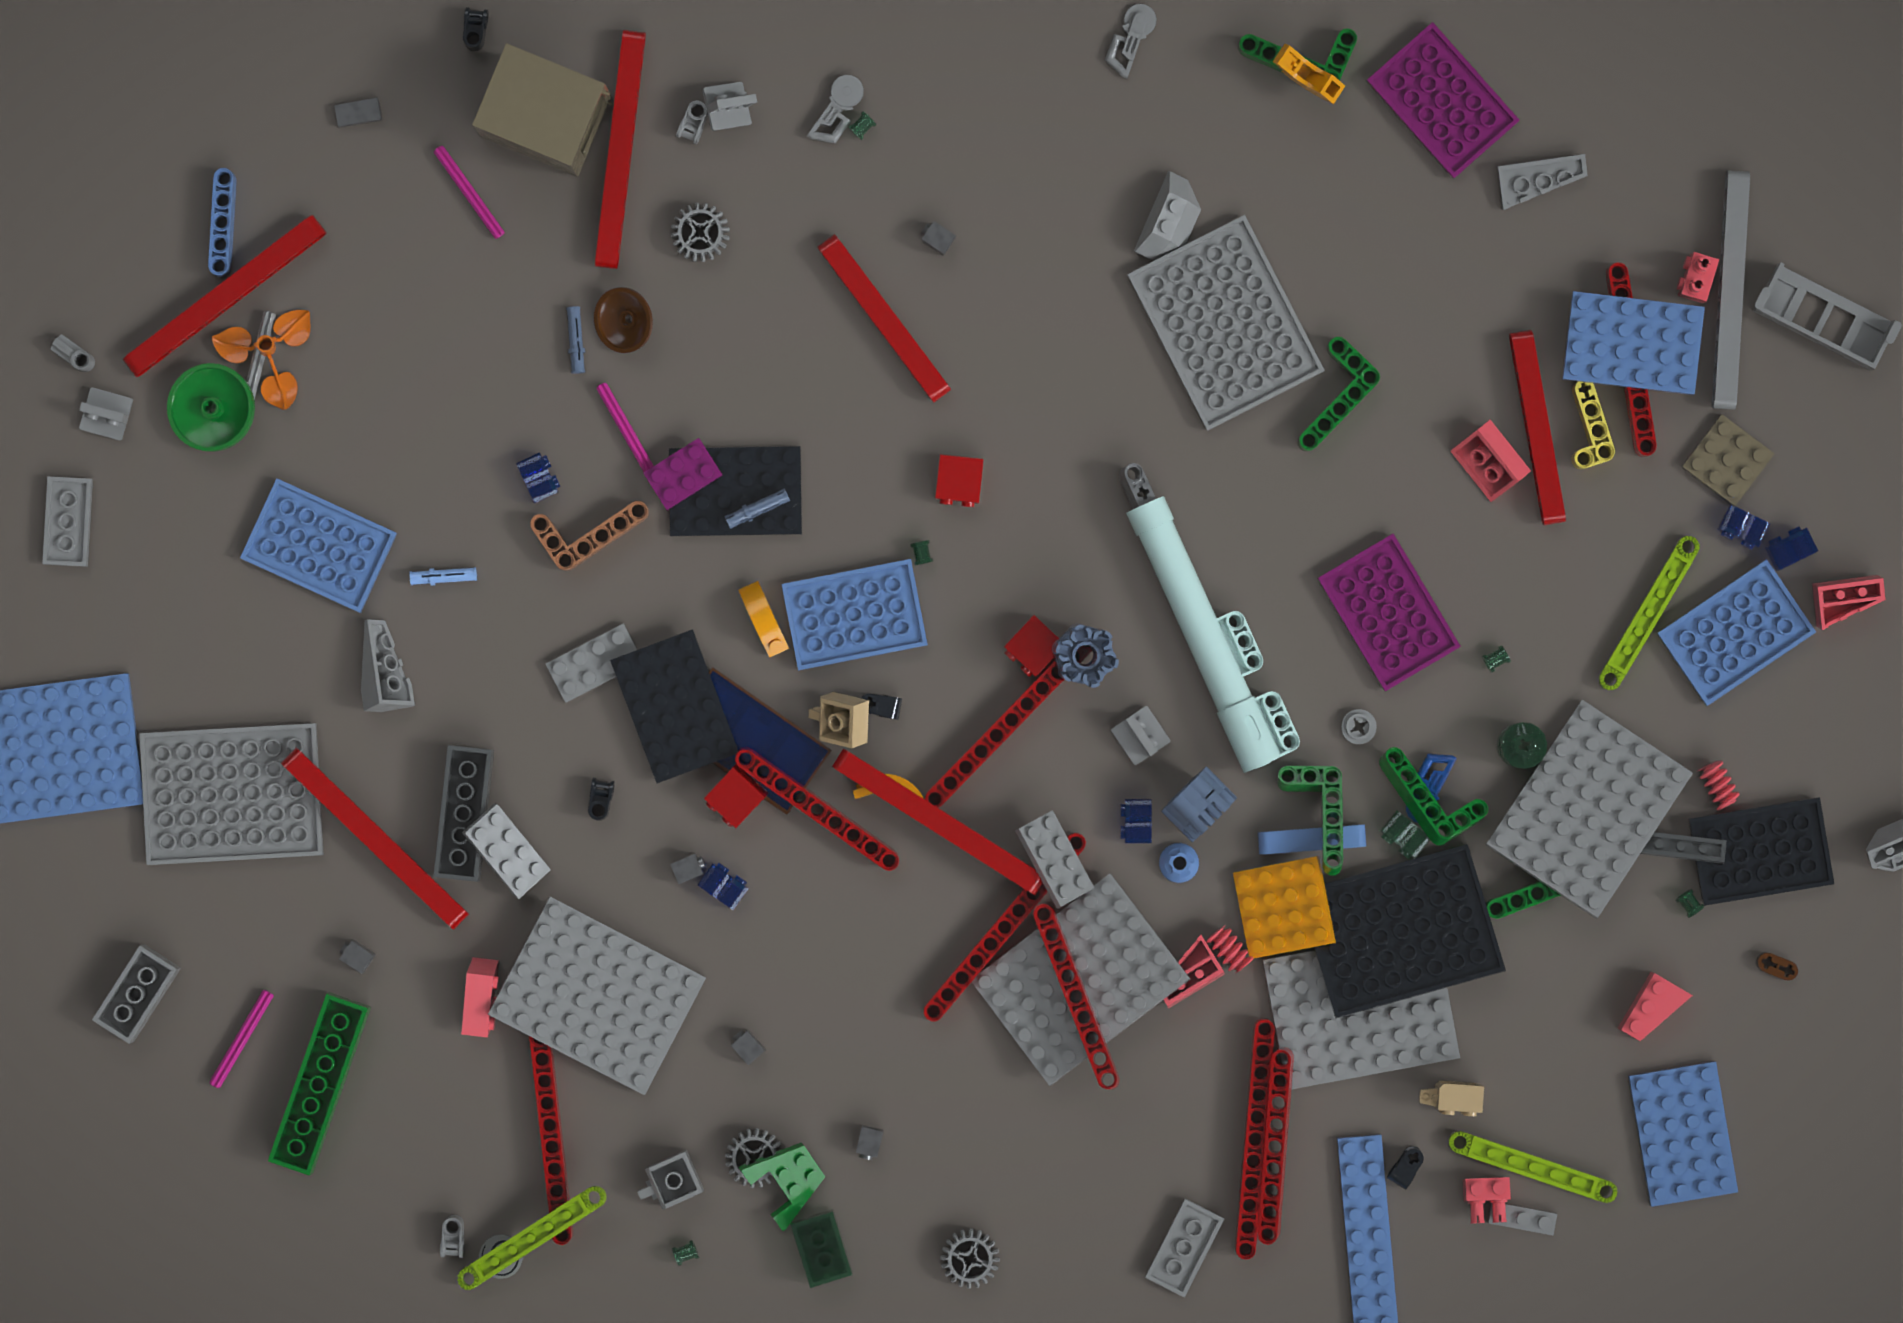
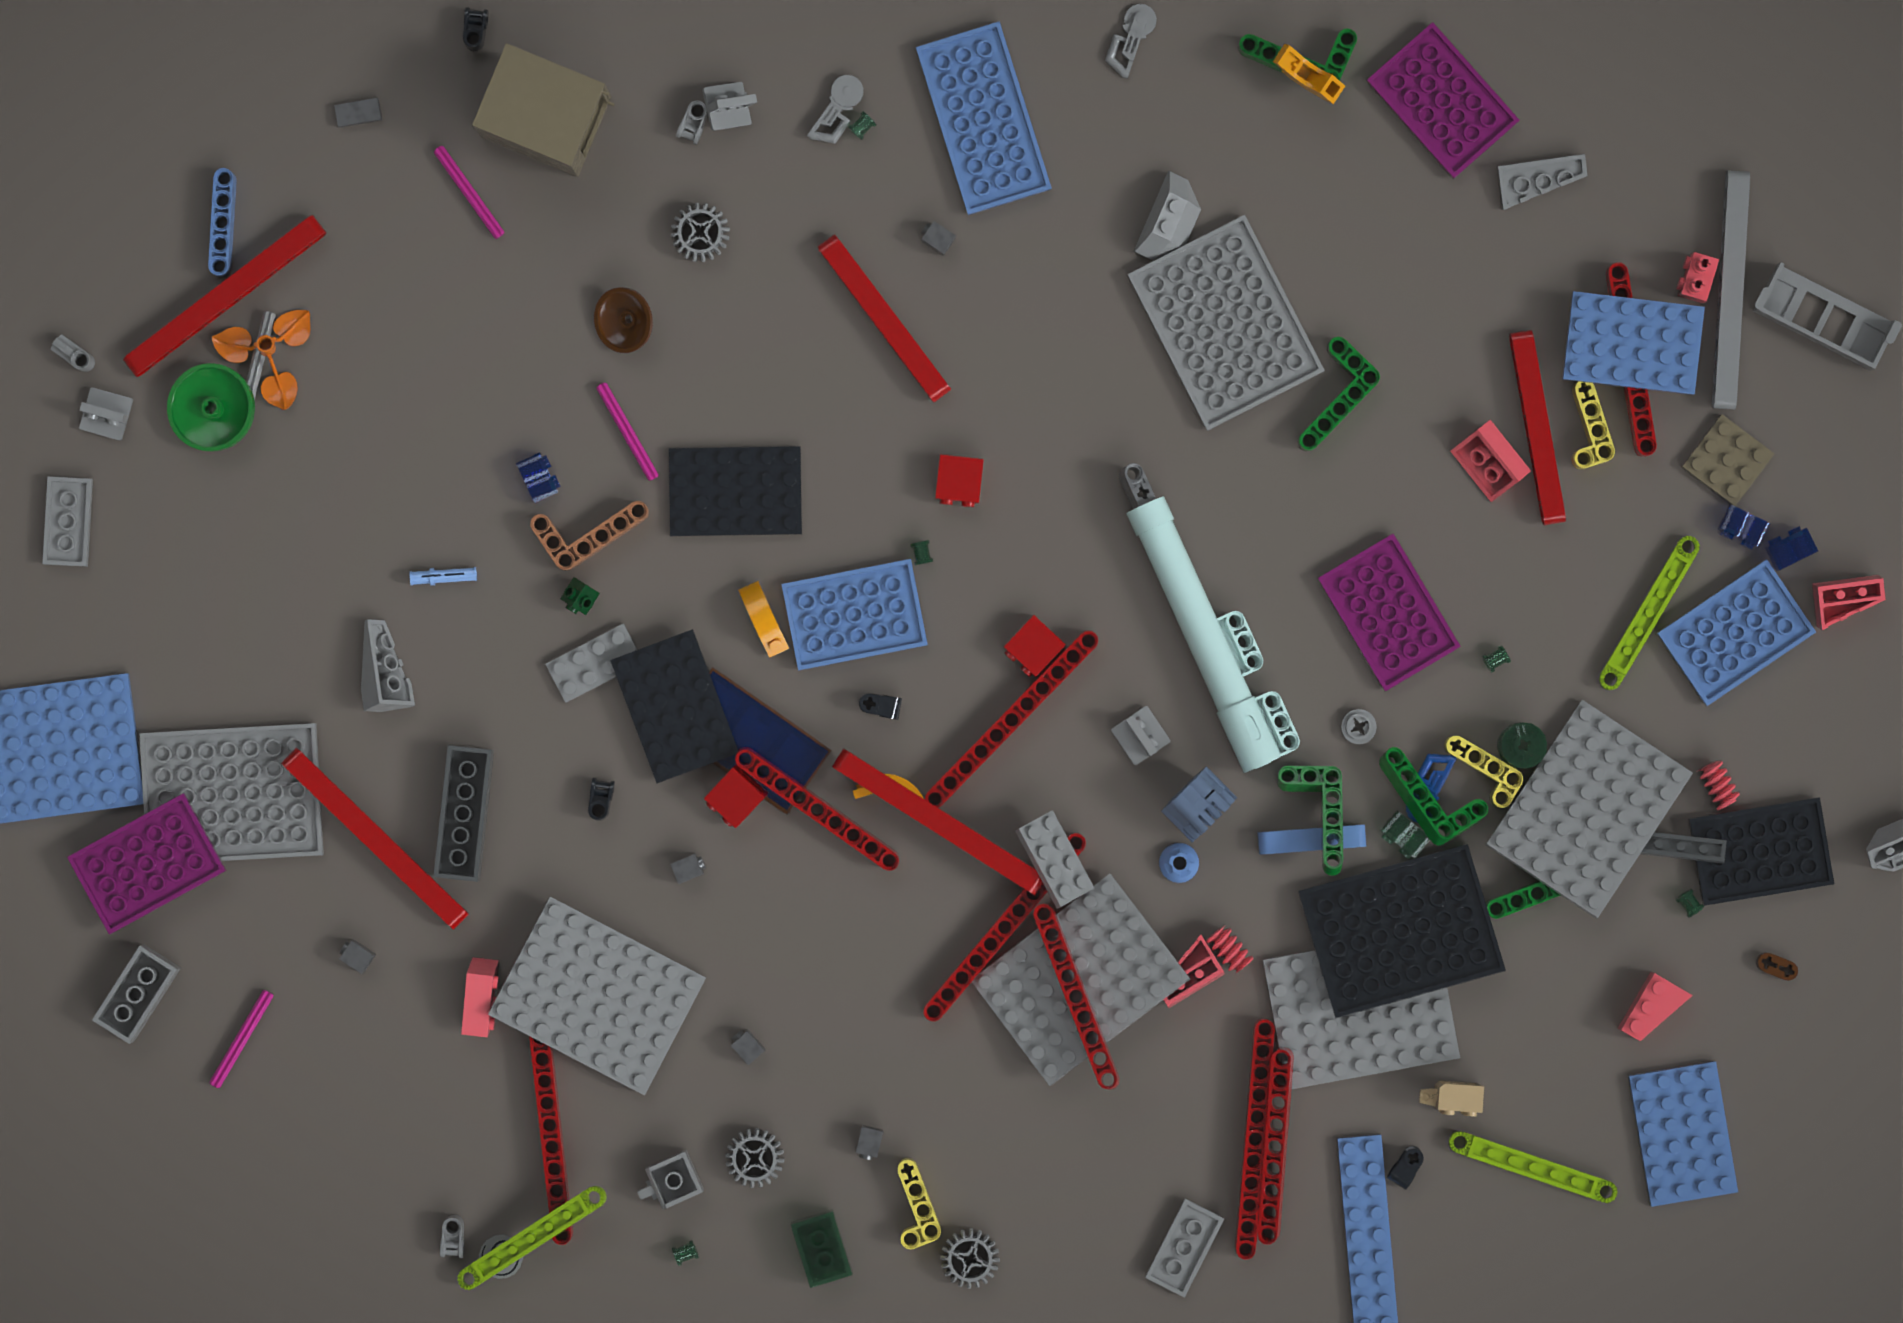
(146, 863): none -> magenta plate
(318, 545): medium blue plate -> none
(319, 1083): green brick -> none
(506, 851): light grey plate -> none
(575, 340): sand blue pin -> none
(579, 596): none -> dark green brick
(620, 149): red beam -> none
(682, 474): magenta plate -> none
(723, 886): clear blue brick -> none
(748, 512): sand blue pin -> none
(794, 1173): green wing -> none
(842, 719): tan hinge -> none
(915, 1201): none -> light yellow beam
(983, 118): none -> medium blue plate
(1103, 656): sand blue piece -> none
(1137, 821): clear blue brick -> none
(1284, 907): light orange plate -> none
(1479, 1190): coral brick -> none
(1482, 767): none -> light yellow beam
(1527, 1219): light grey plate -> none

